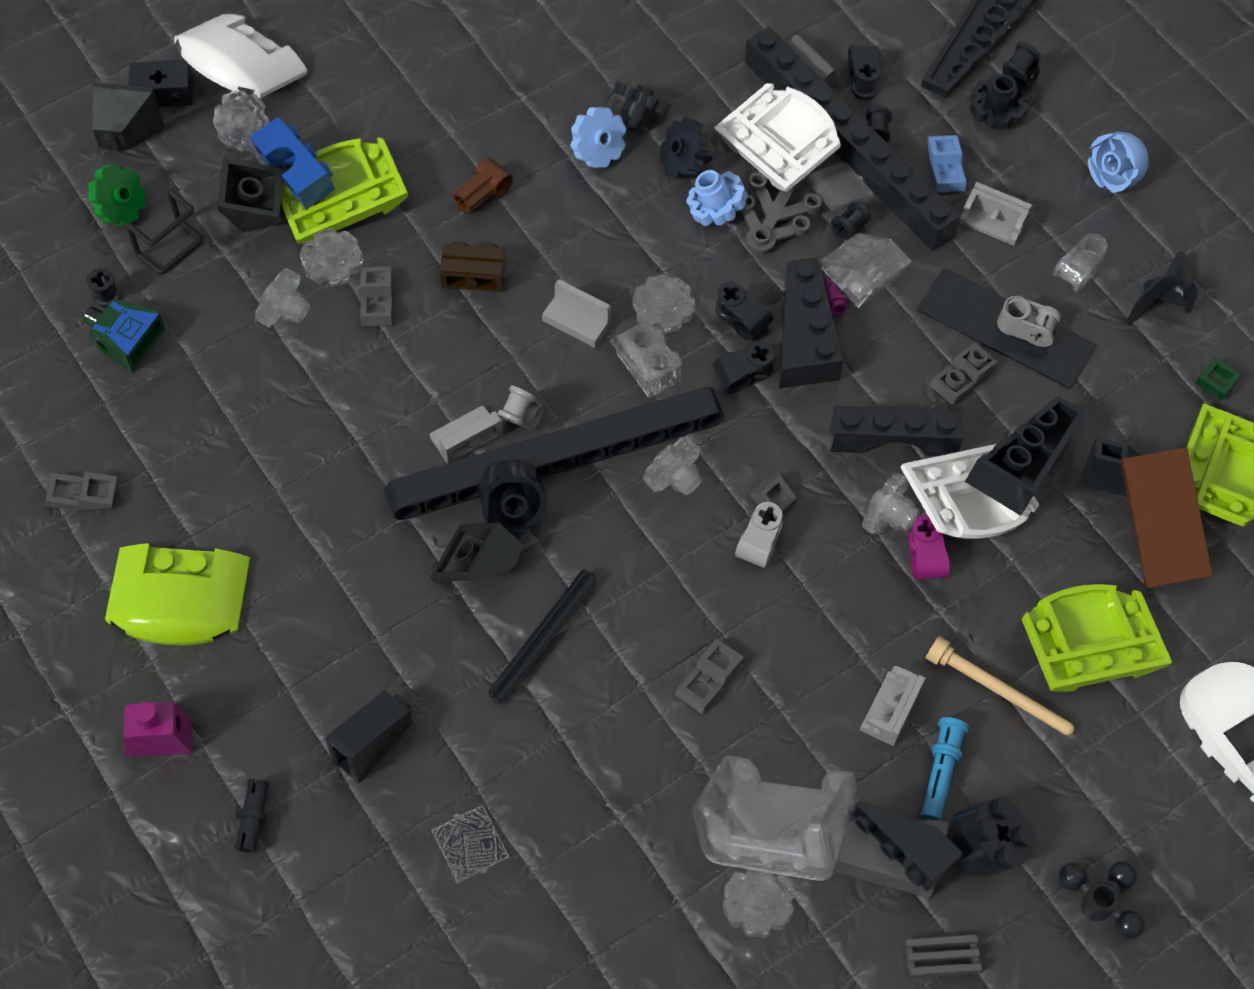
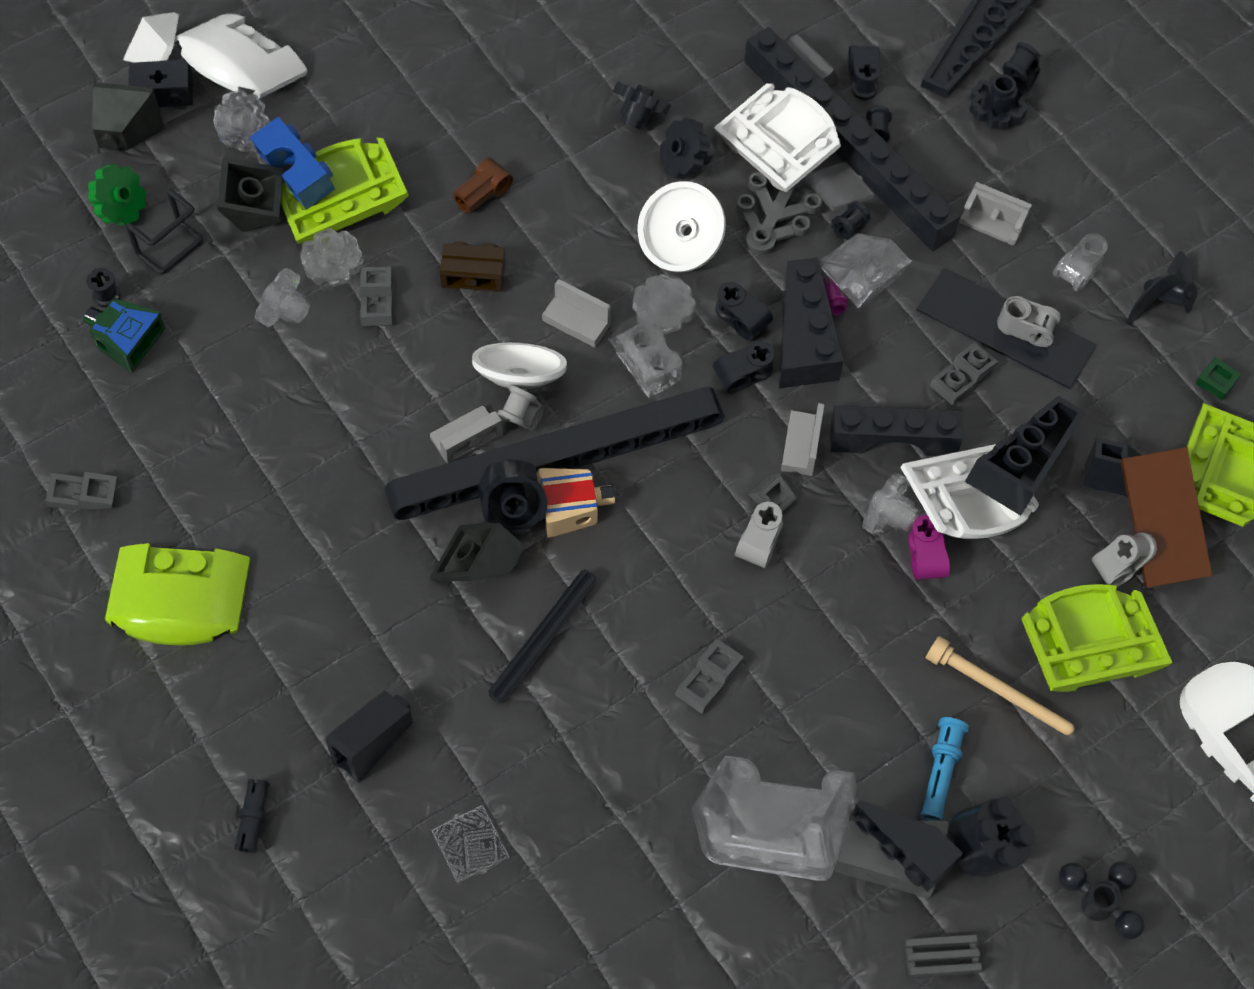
(153, 38): none -> white slope
(154, 730): magenta torso -> none
(519, 364): none -> white dish
(572, 499): none -> torso
(598, 137): light blue plant -> none
(666, 218): none -> white dish
(675, 467): clear plant -> none
(716, 197): light blue plant -> none
(758, 902): clear plant -> none
(802, 441): none -> light grey panel
(892, 705): light grey hinge -> none
(945, 163): medium blue slope -> none
(1118, 161): light blue cylinder -> none
(1124, 557): none -> light grey piece

